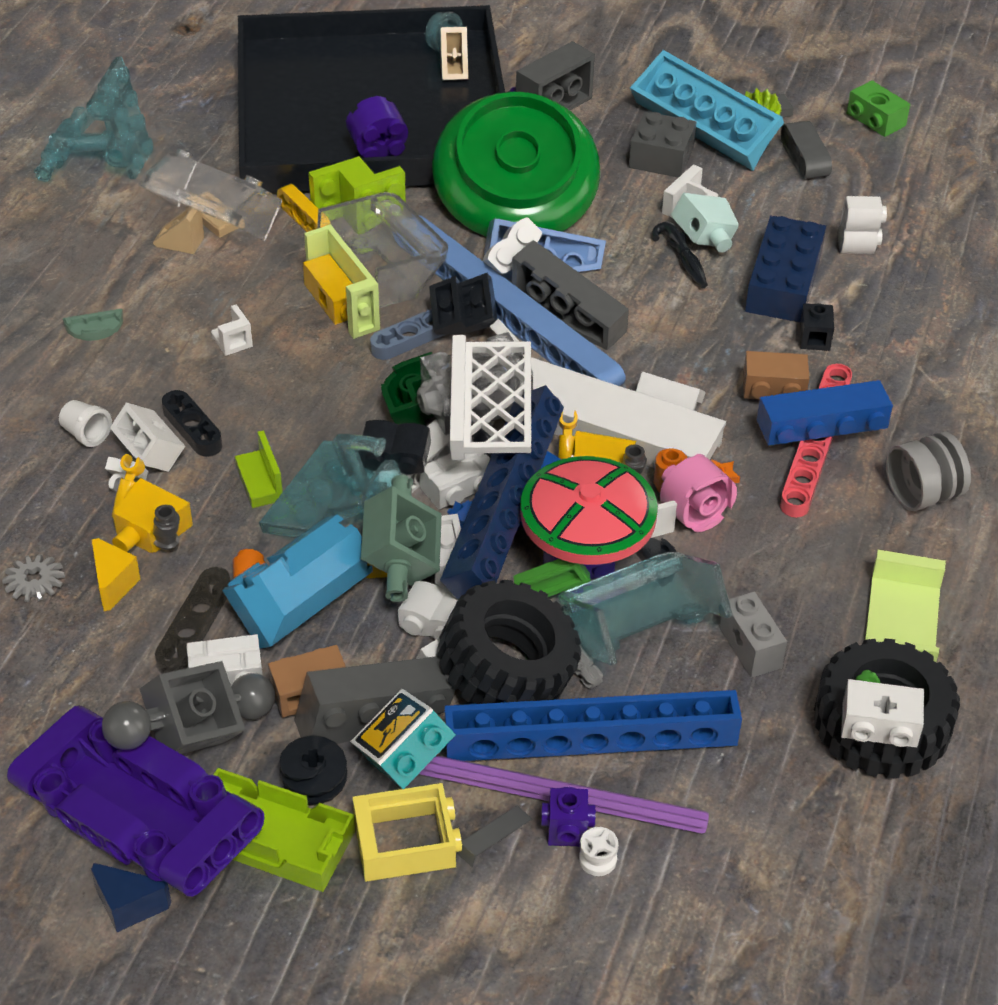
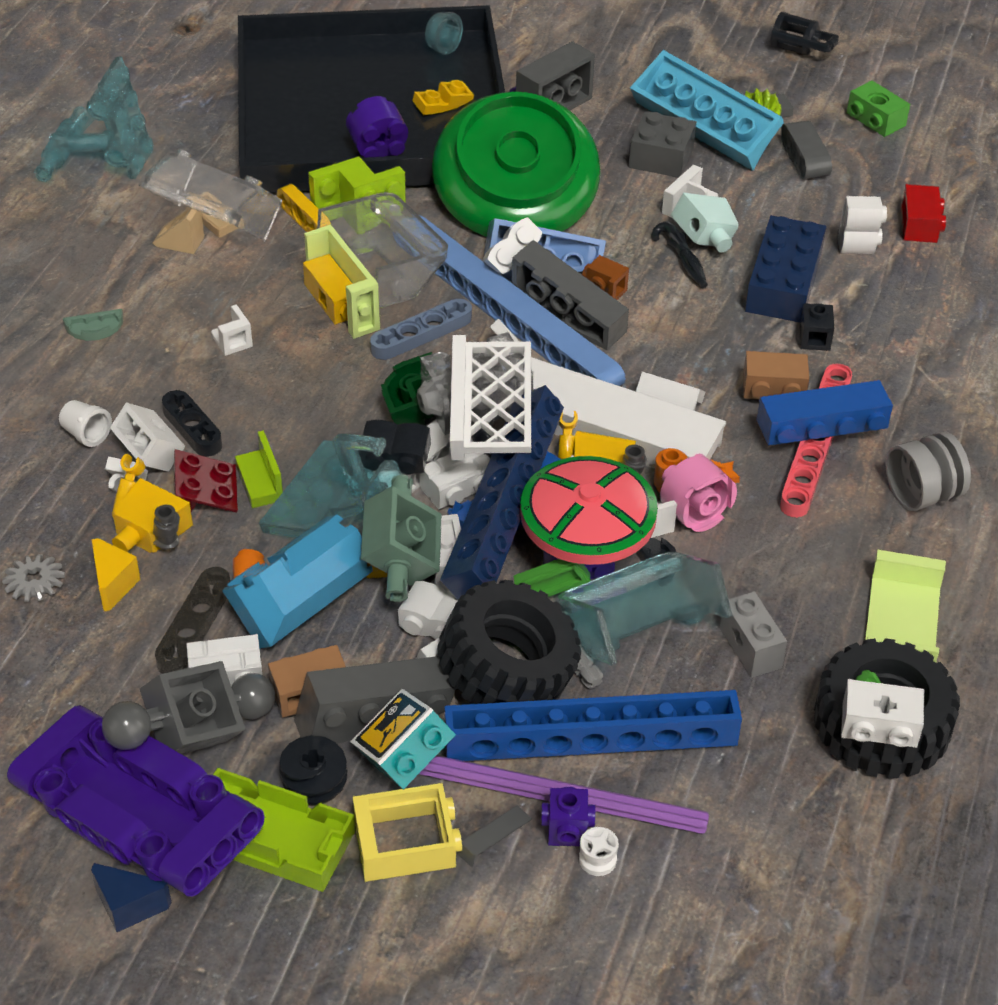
(205, 481): none -> dark red hinge
(448, 97): none -> yellow slope
(454, 53): tan slope -> none
(463, 305): black slope -> none
(608, 276): none -> dark orange brick
(806, 27): none -> black piece
(922, 213): none -> red brick

